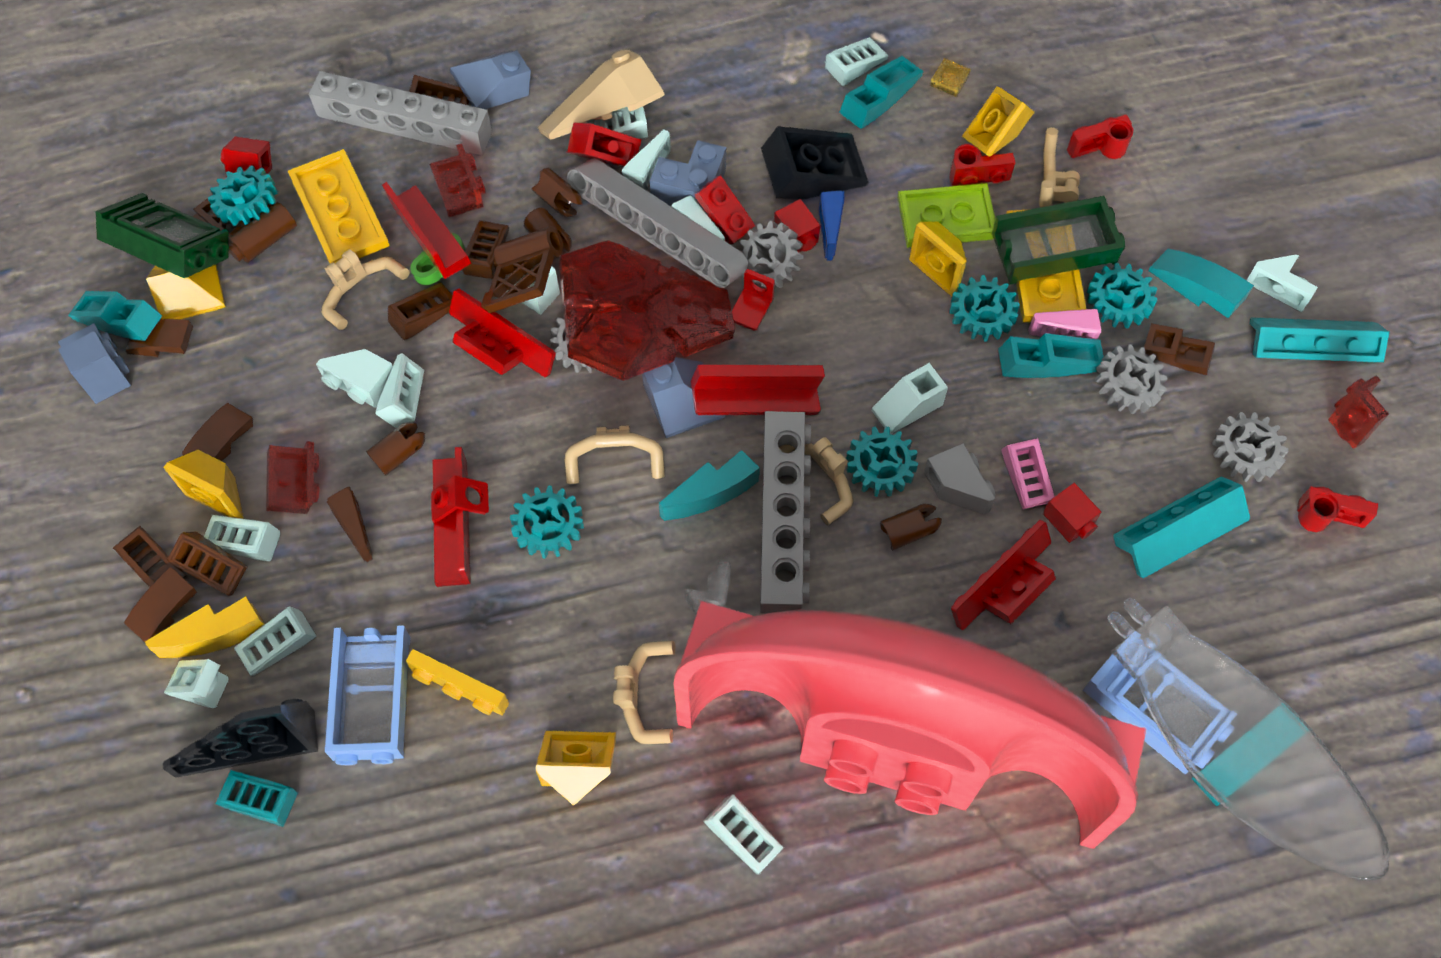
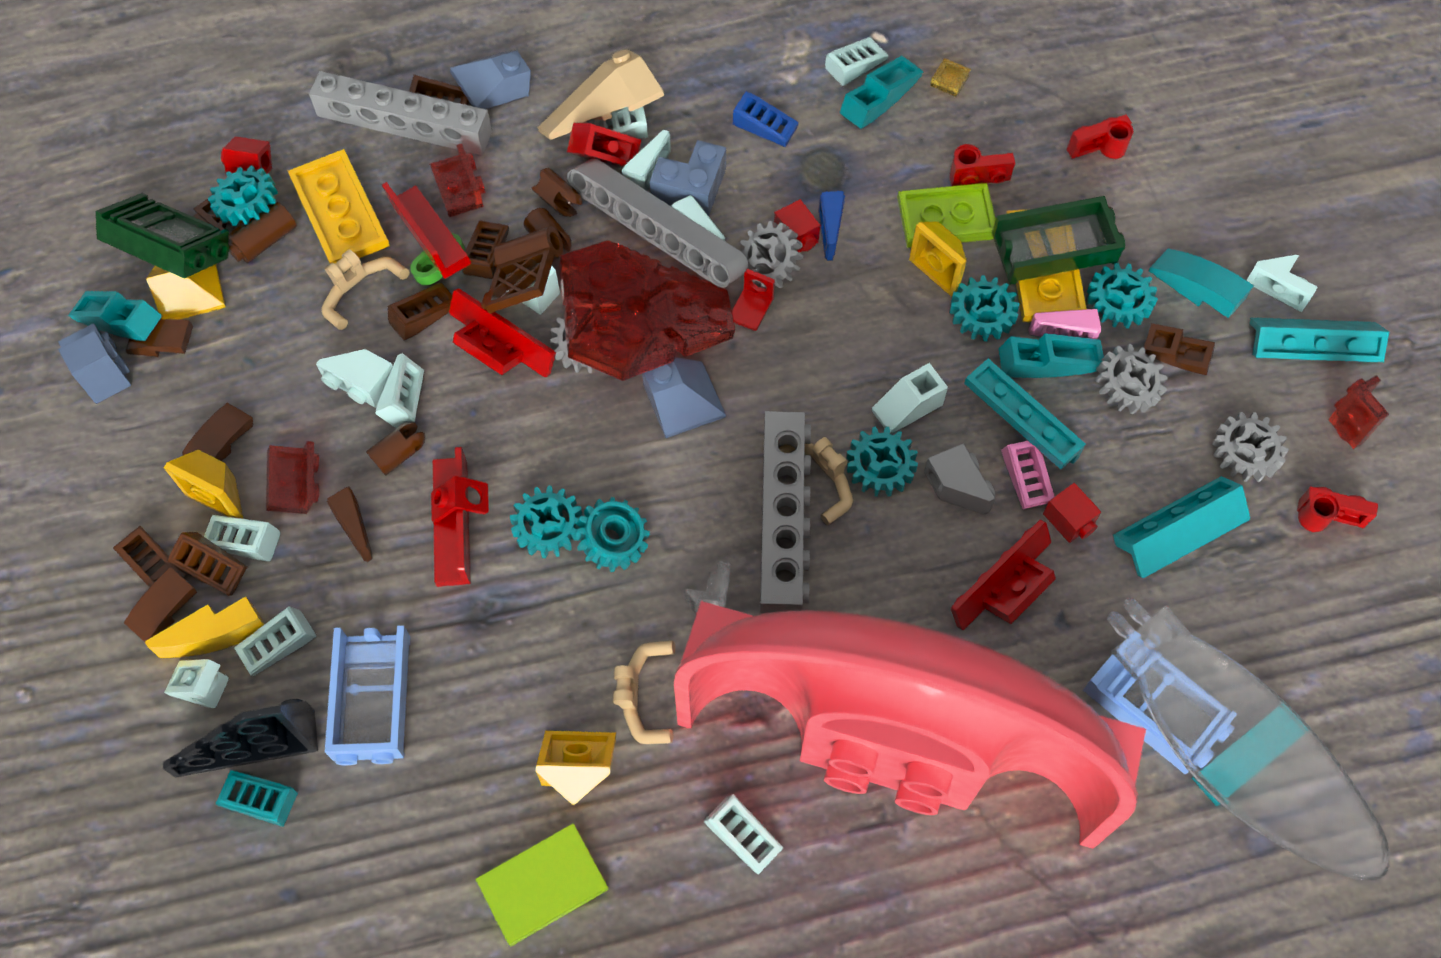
(456, 683): yellow plate -> none
(541, 884): none -> lime tile
(613, 438): tan piece -> none
(622, 520): none -> teal gear
(710, 488): teal slope -> none
(724, 209): red plate -> none
(756, 389): red panel -> none
(757, 106): none -> blue slope
(812, 162): black slope -> none
(910, 525): reddish brown piece -> none
(998, 122): yellow slope -> none
(1025, 414): none -> teal panel
(1055, 184): tan piece -> none

